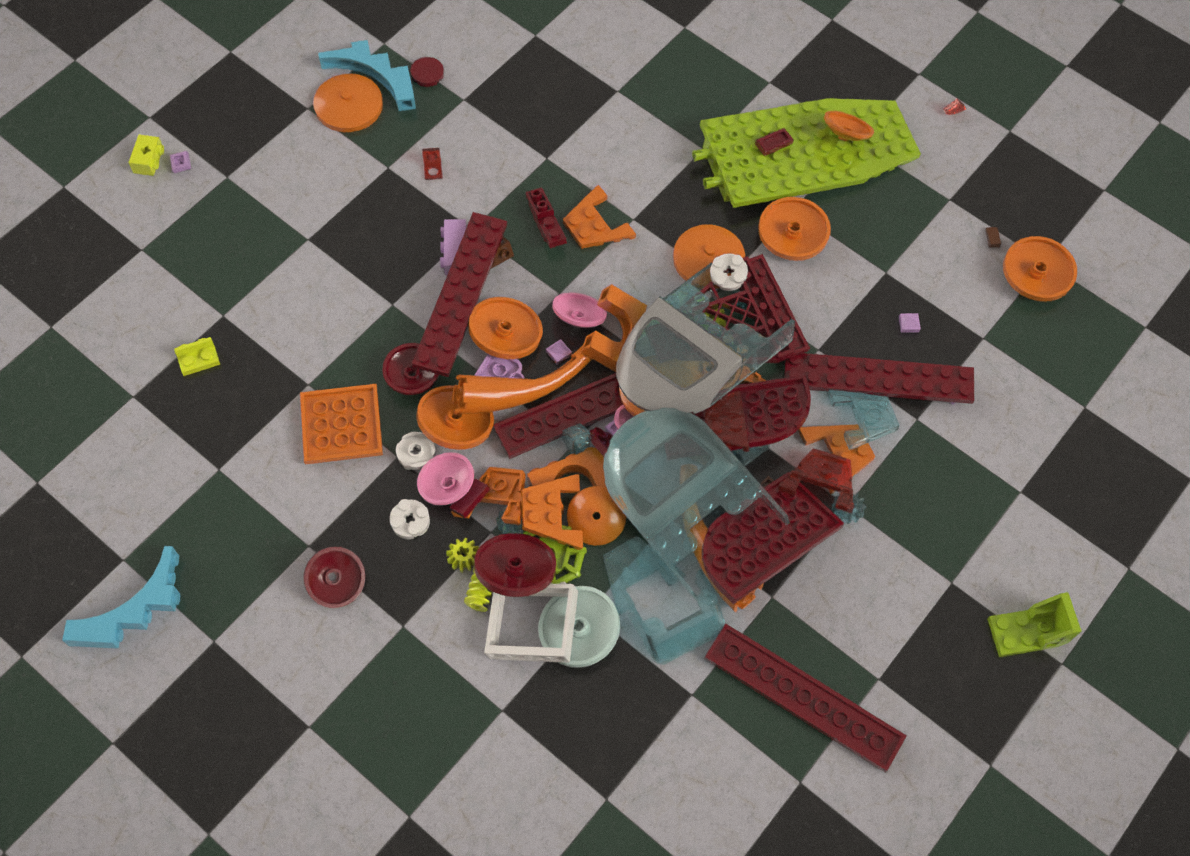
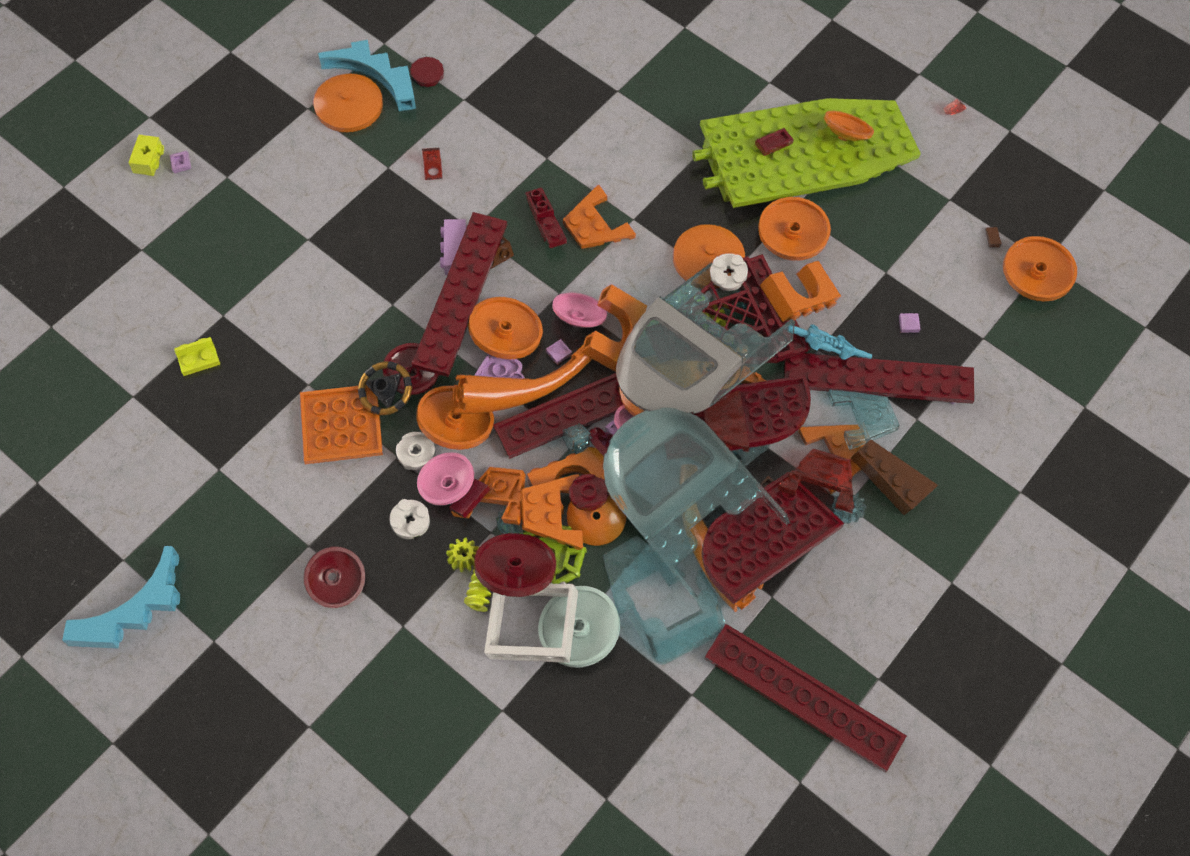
(385, 388): none -> black piece
(588, 492): none -> dark red tile
(791, 304): none -> orange arch
(822, 340): none -> medium azure bar
(894, 477): none -> reddish brown wedge
(1038, 628): lime bracket -> none

